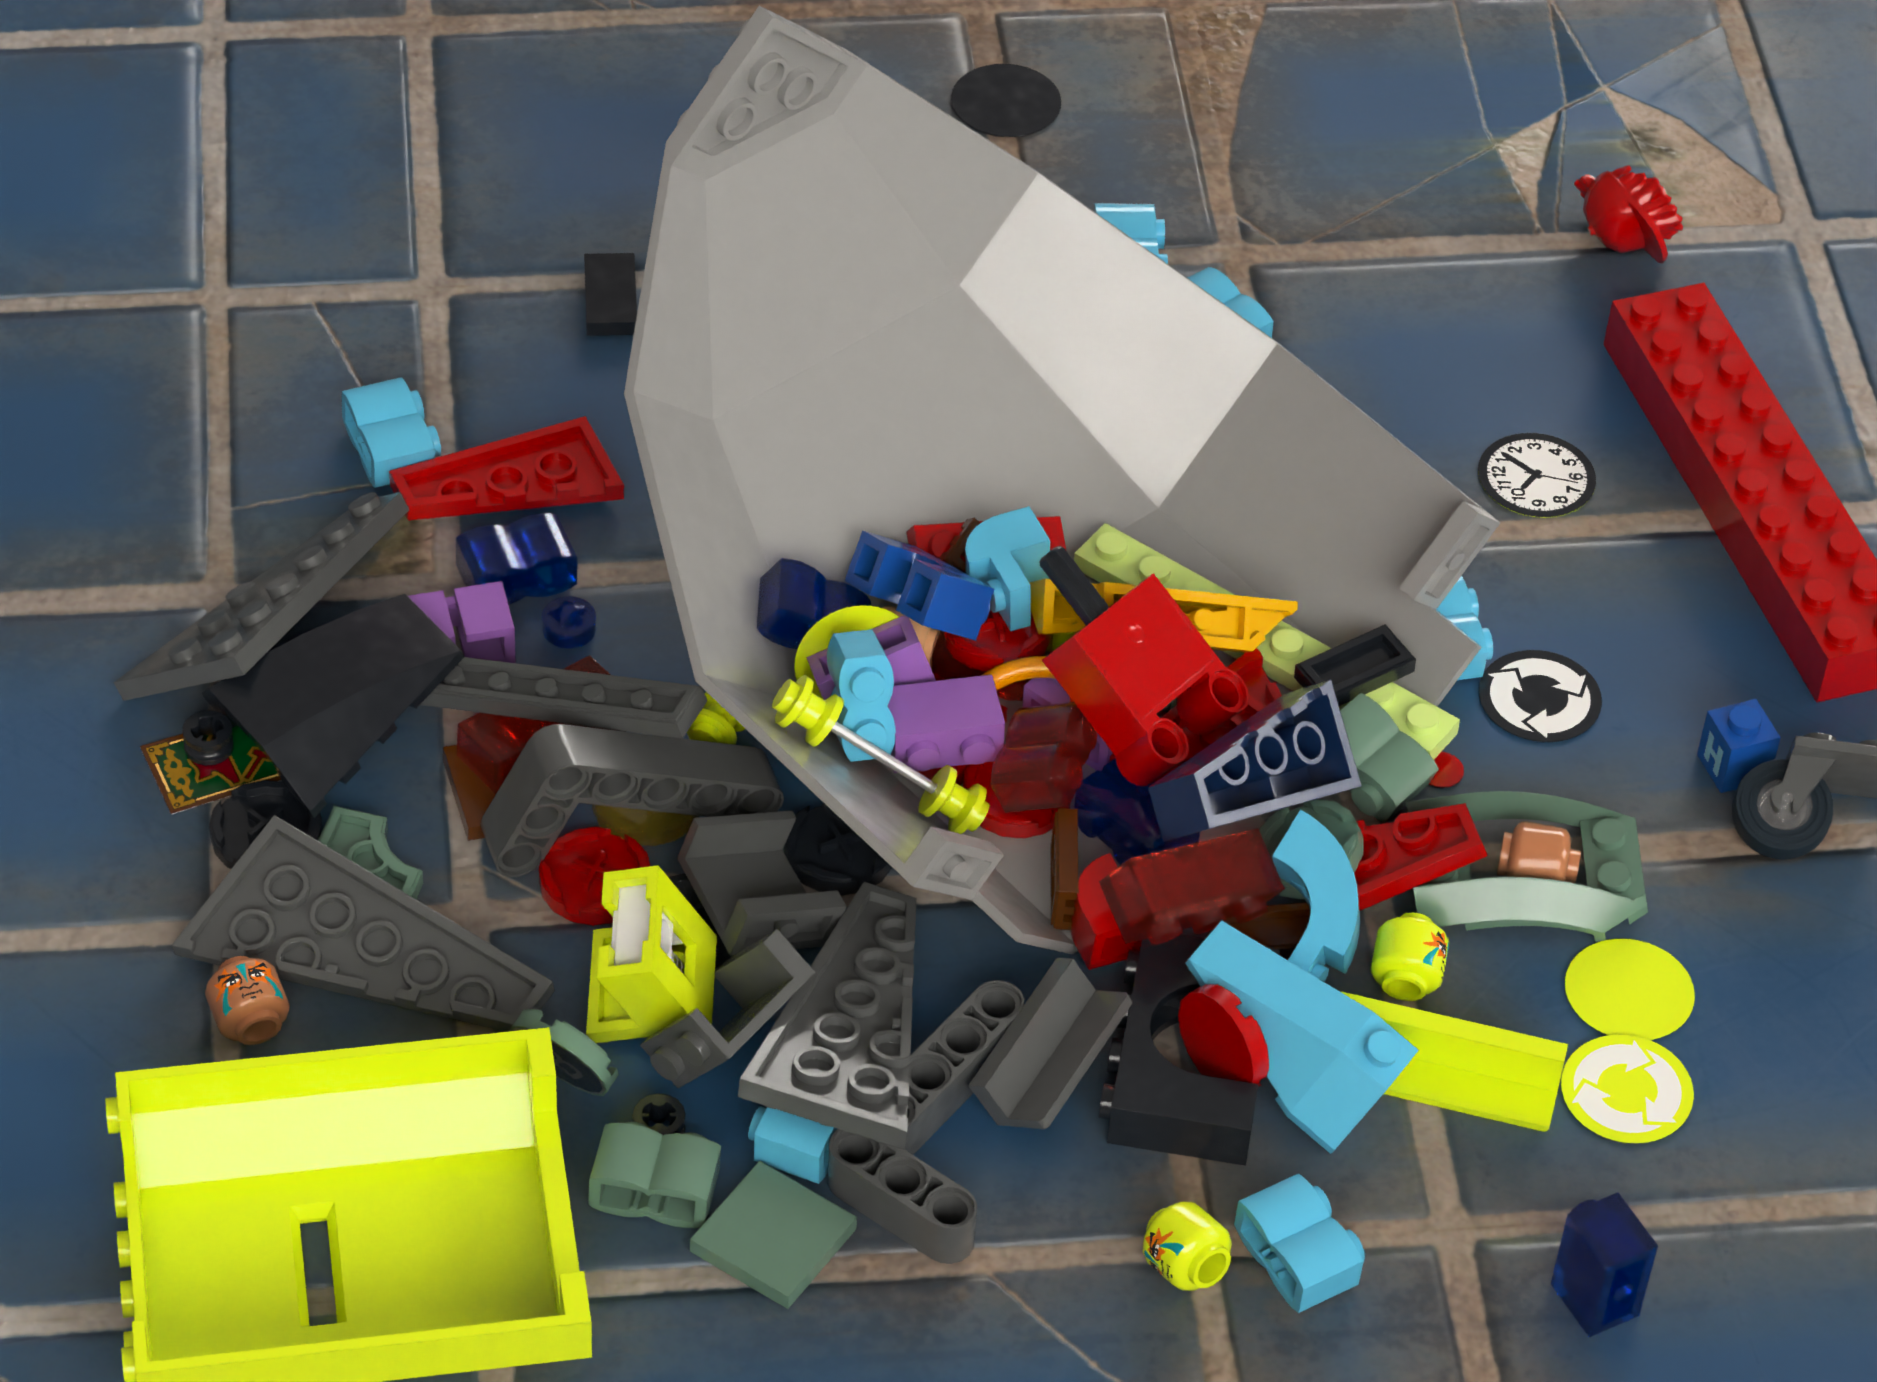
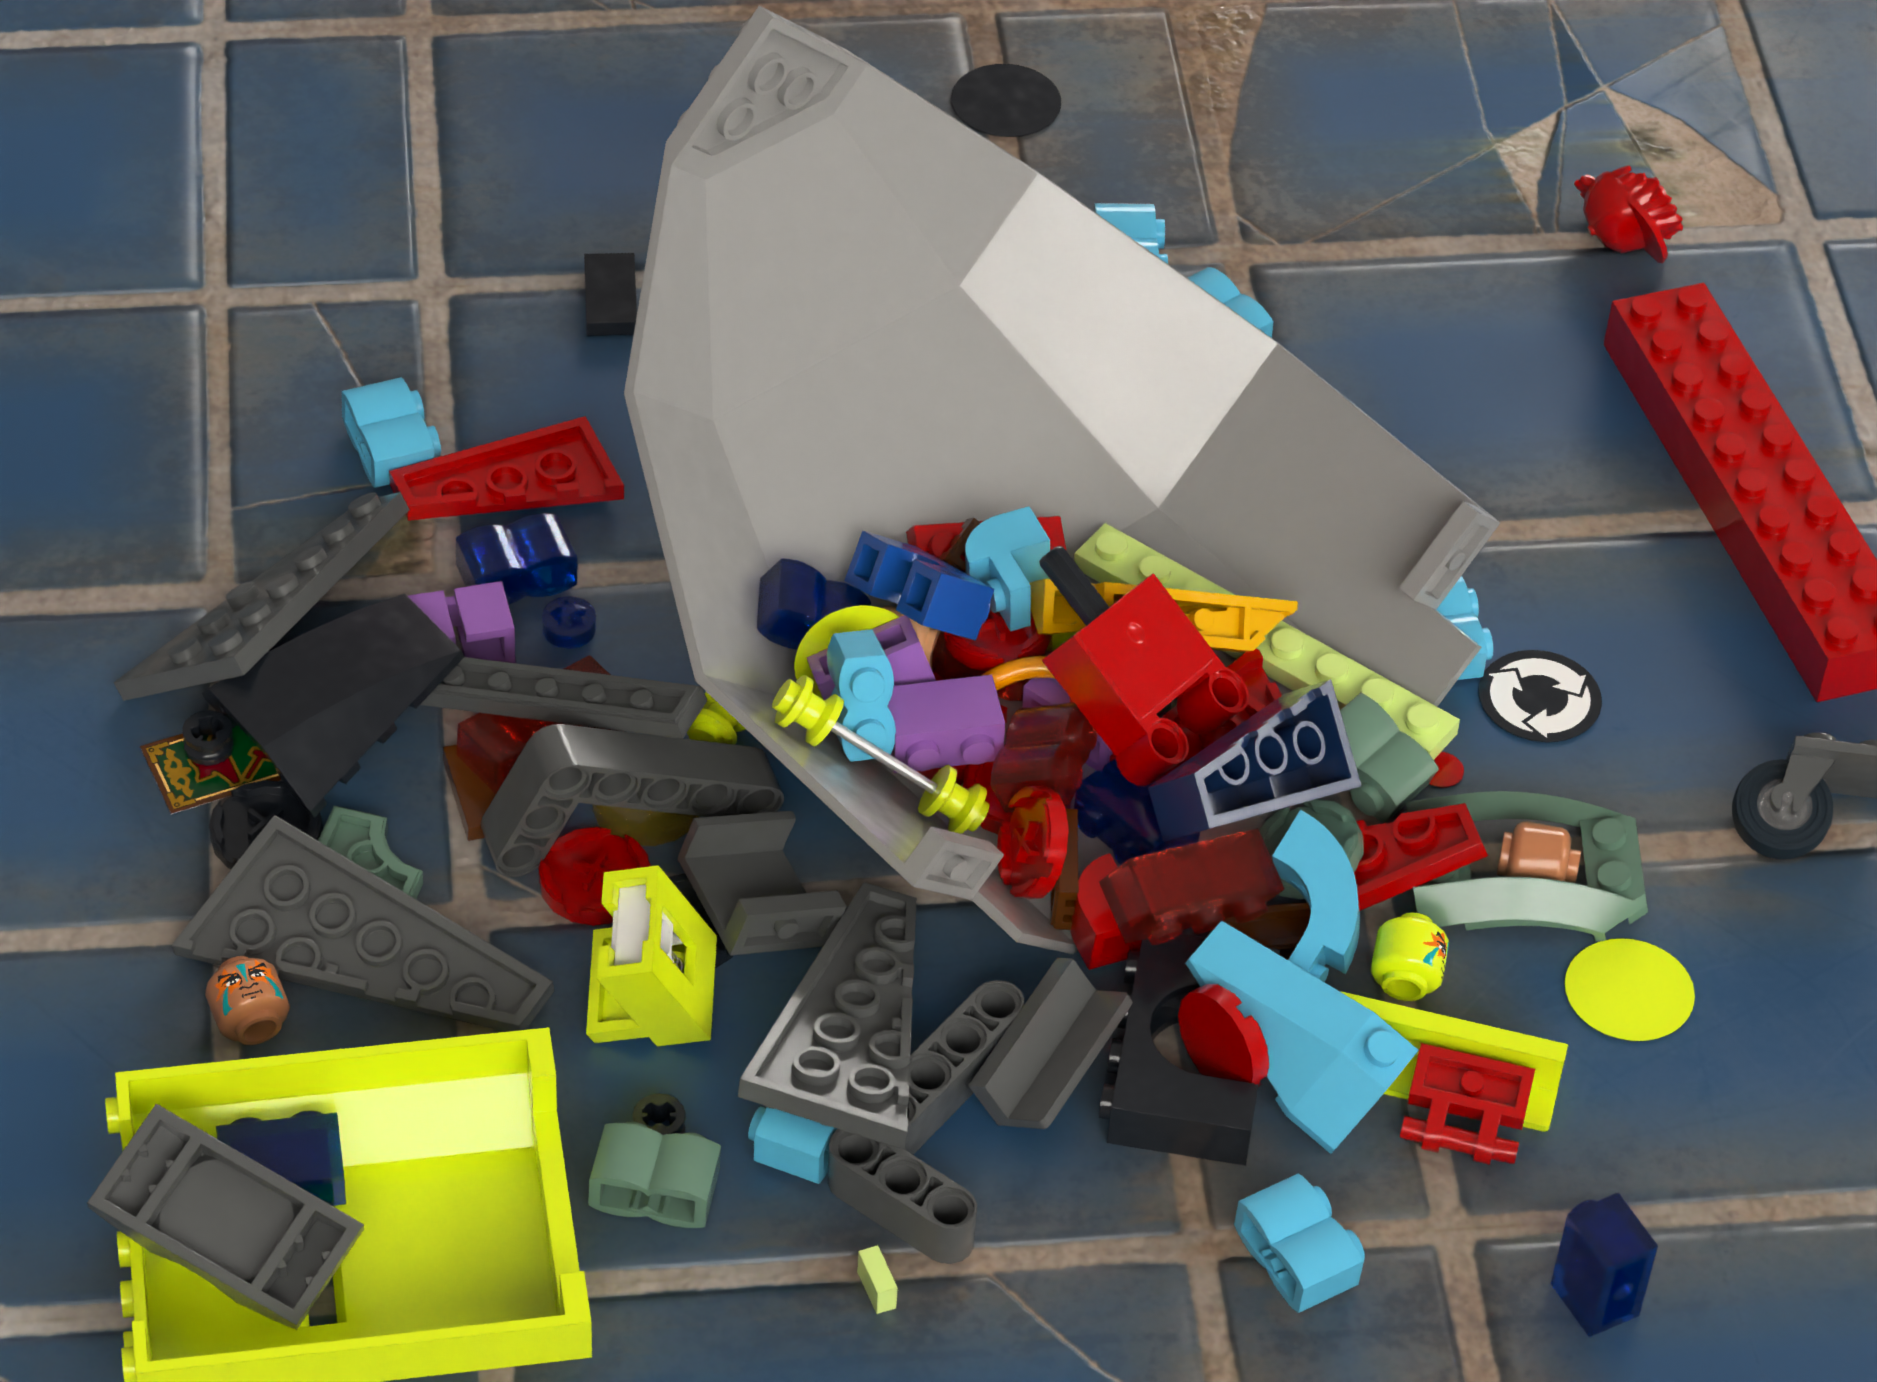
(225, 1218): none -> dark grey slope
(297, 1148): none -> clear blue brick
(575, 1055): sand green tile -> none
(759, 981): dark grey panel -> none
(773, 1234): sand green tile -> none
(830, 854): black tile -> none
(877, 1279): none -> yellowish green piece
(1033, 842): none -> red tile
(1187, 1246): neon yellow head -> none
(1358, 664): black tile -> none
(1472, 1089): none -> red plate
(1537, 475): sticker -> none
(1627, 1088): sticker -> none
(1736, 742): blue brick -> none

